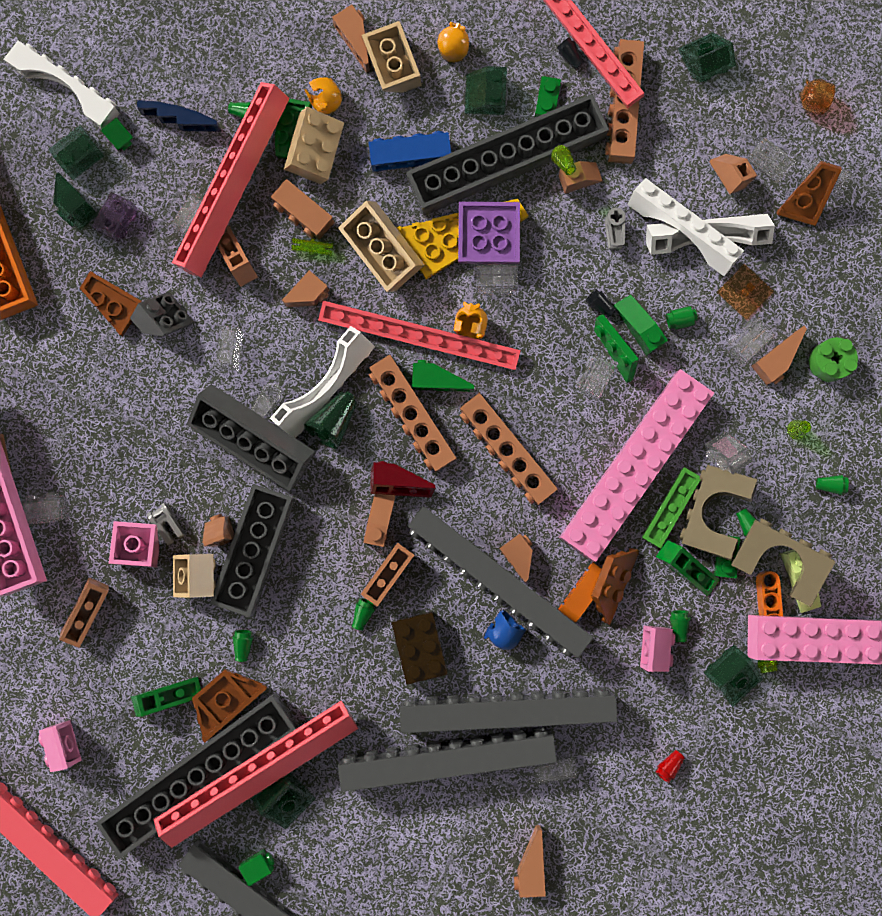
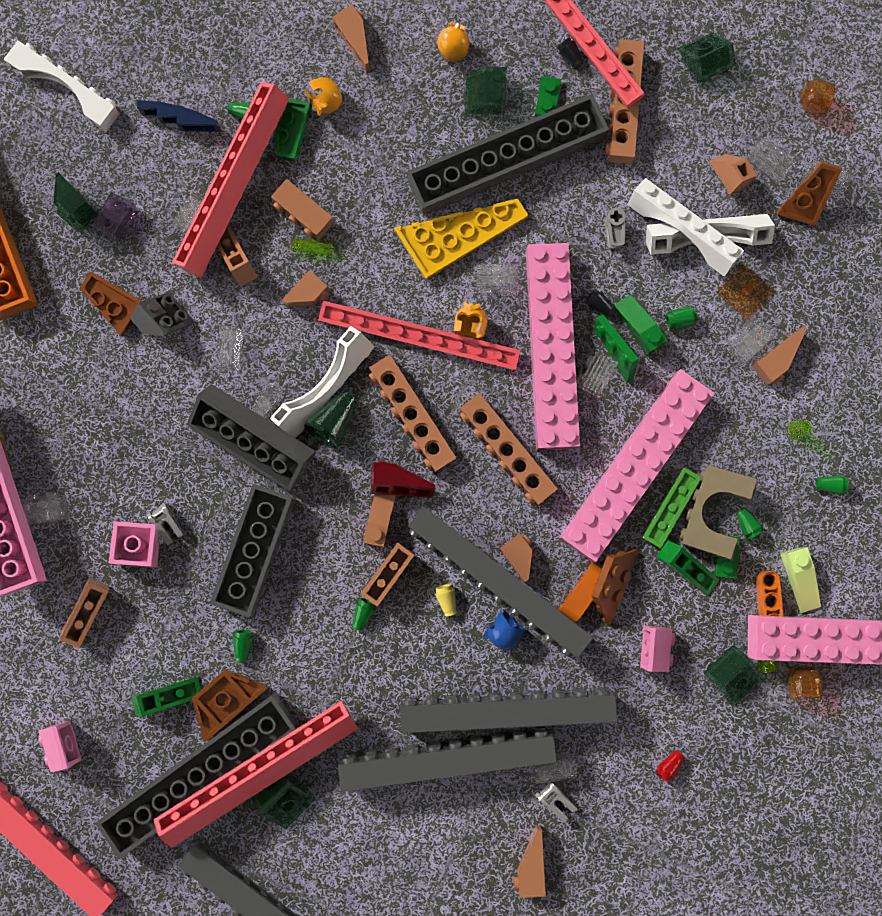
(76, 152): clear green slope -> none
(117, 135): green brick -> none
(193, 575): tan brick -> none
(218, 531): nougat slope -> none
(257, 867): green brick -> none
(314, 145): tan brick -> none
(381, 246): tan brick -> none
(392, 58): tan slope -> none
(408, 151): blue brick -> none
(419, 647): dark brown brick -> none
(431, 377): green slope -> none
(446, 597): none -> light yellow cone
(489, 233): medium lavender plate -> none
(550, 795): none -> light grey piece
(552, 346): none -> bright pink brick
(563, 159): clear neon green cone -> none
(585, 175): nougat slope -> none
(680, 624): green cone -> none
(728, 453): clear brick -> none
(804, 682): none -> clear orange helmet
(815, 564): dark tan arch -> none
(838, 349): bright green brick -> none

